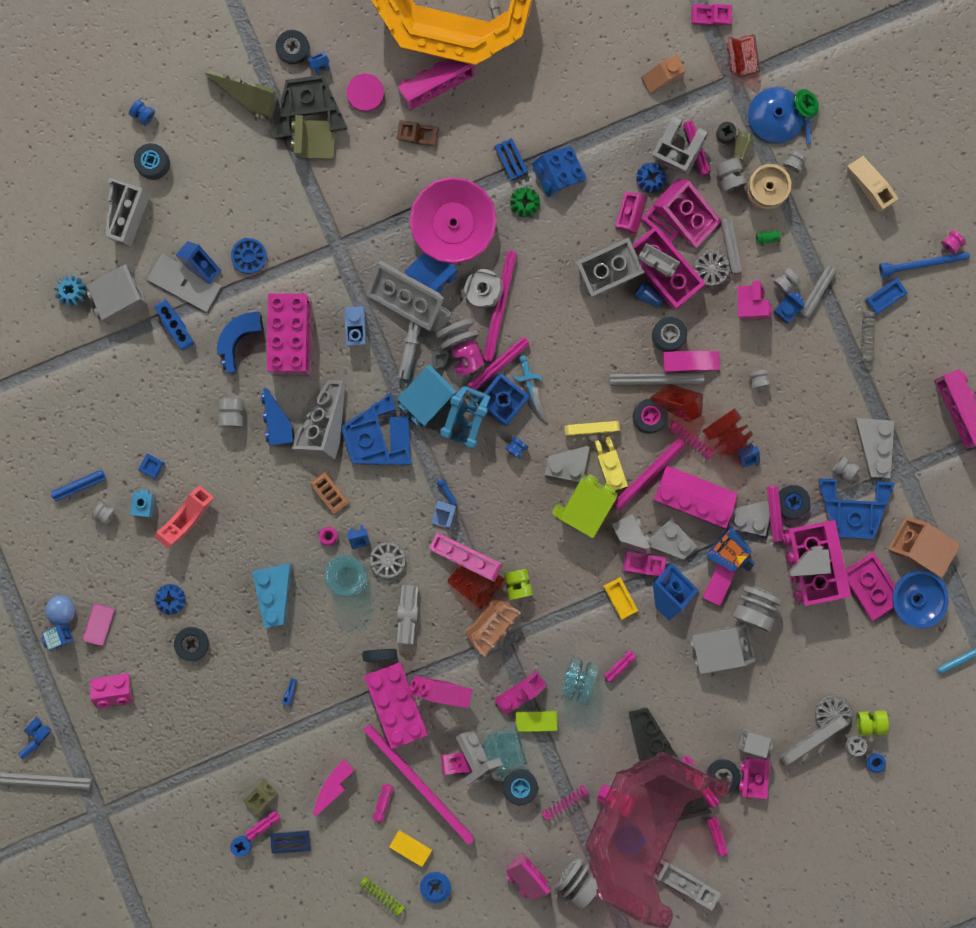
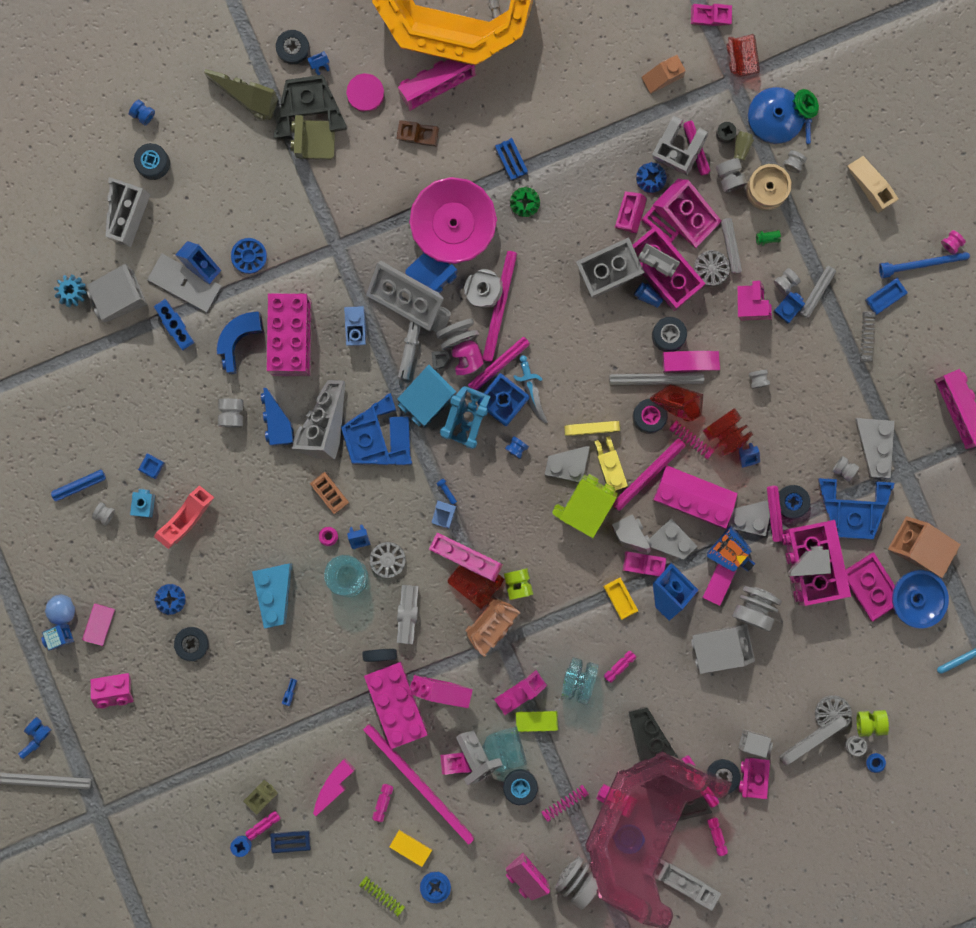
(558, 170): blue bracket -> none

